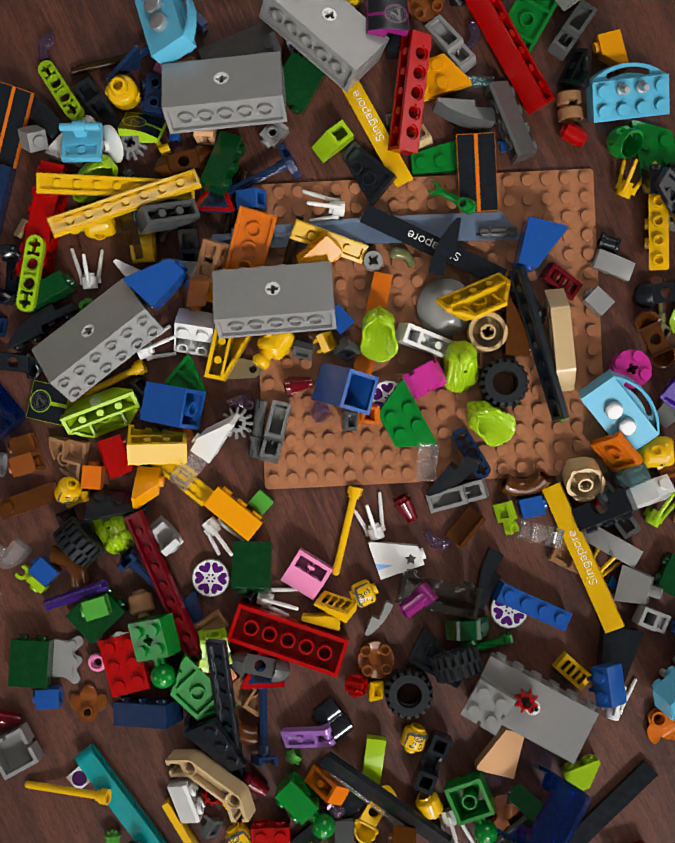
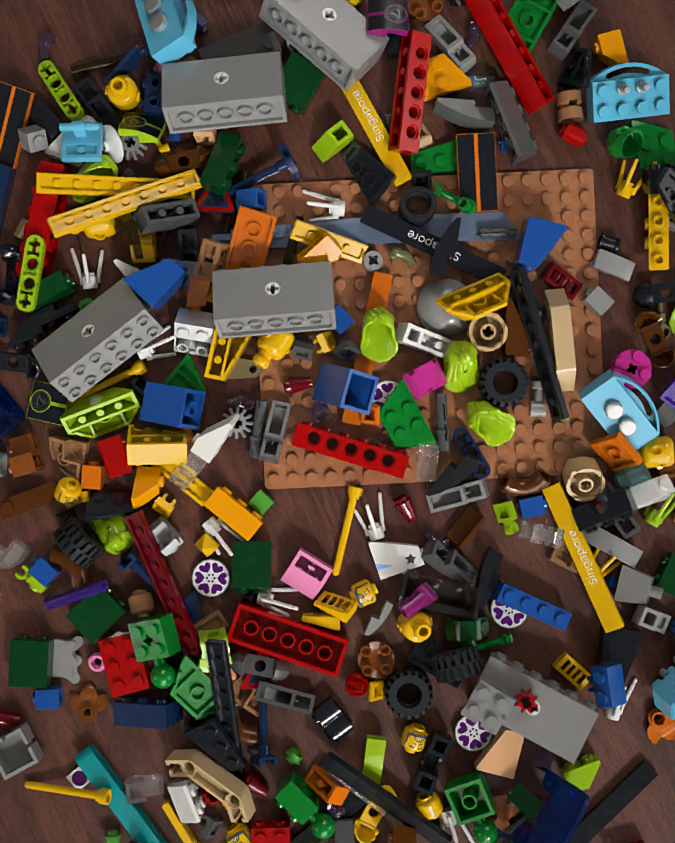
(96, 607): bright green brick -> none
(140, 787): none -> clear brick
(162, 507): none -> yellow tile
(206, 544): none -> yellow slope
(274, 141): light grey brick -> none
(285, 697): none -> dark grey slope
(308, 737): medium lavender plate -> none
(349, 420): dark grey slope -> none
(395, 469): none -> red brick
(417, 627): none -> yellow piece
(421, 192): none -> black tyre
(422, 178): none -> black slope
(442, 422): none -> dark grey pin
(448, 562): none -> dark grey slope
(471, 735): none -> tile
(536, 406): none -> light grey leg

